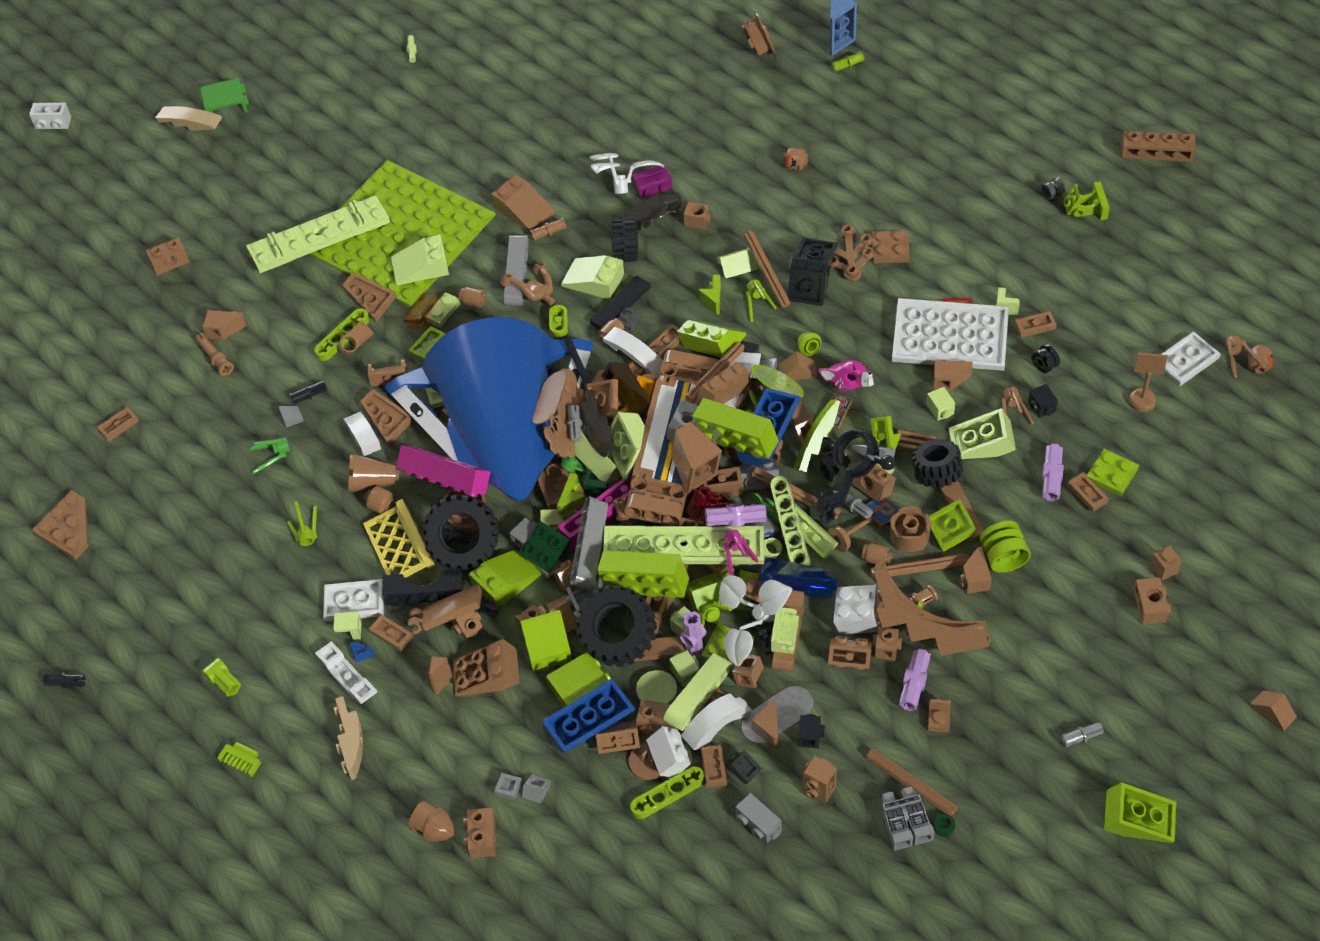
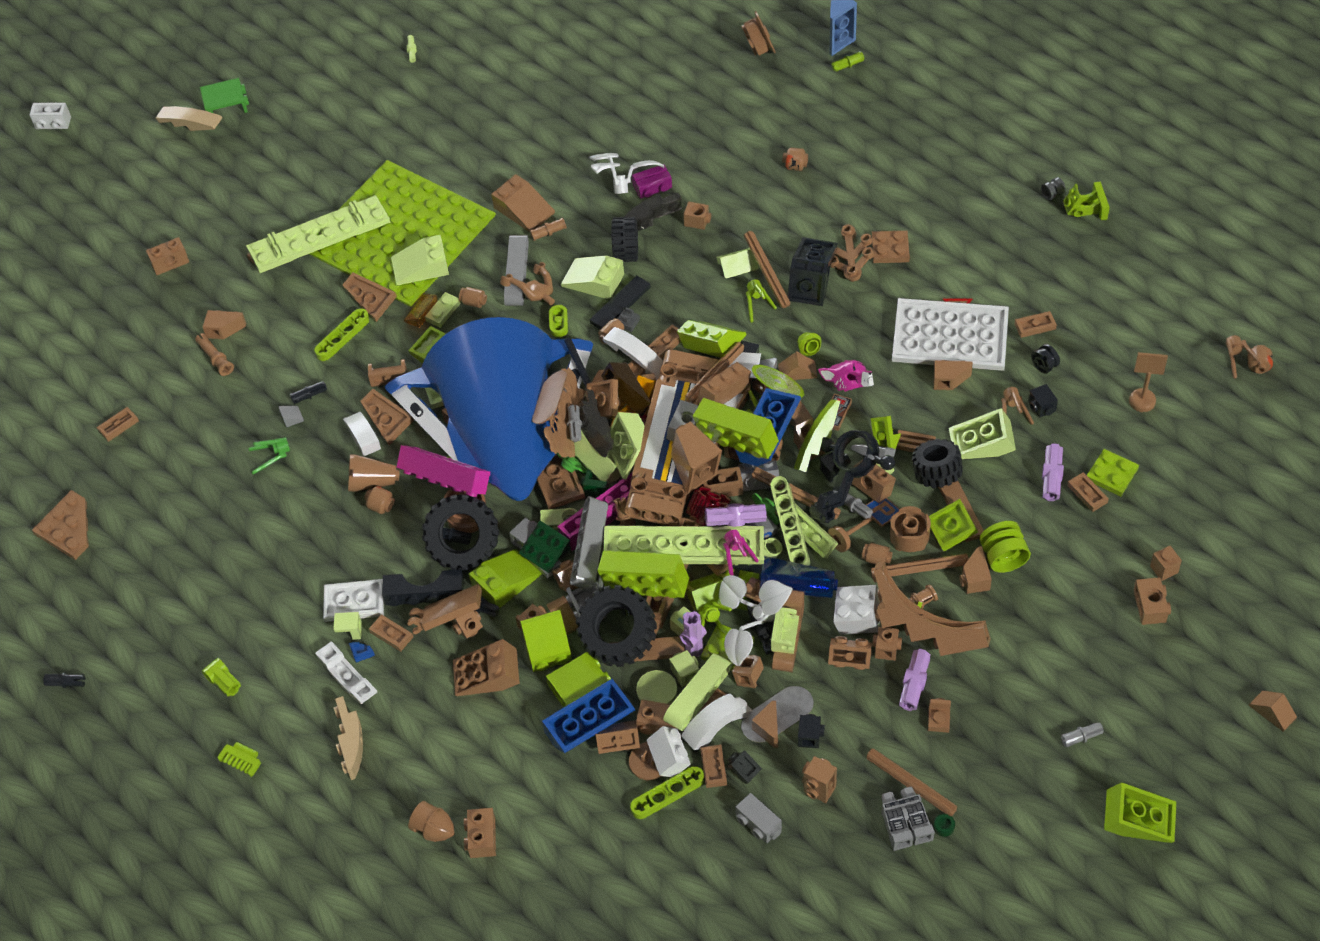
(305, 535): lime plant -> none
(357, 335): medium nougat piece -> none
(411, 532): light yellow fence -> none
(439, 673): medium nougat slope -> none
(508, 786): light grey plate -> none
(535, 788): light grey slope -> none
(570, 498): lime slope -> none
(711, 296): lime slope -> none
(940, 403): yellowish green brick -> none
(1012, 303): yellowish green panel -> none
(1158, 146): medium nougat brick -> none
(1189, 358): white tile -> none

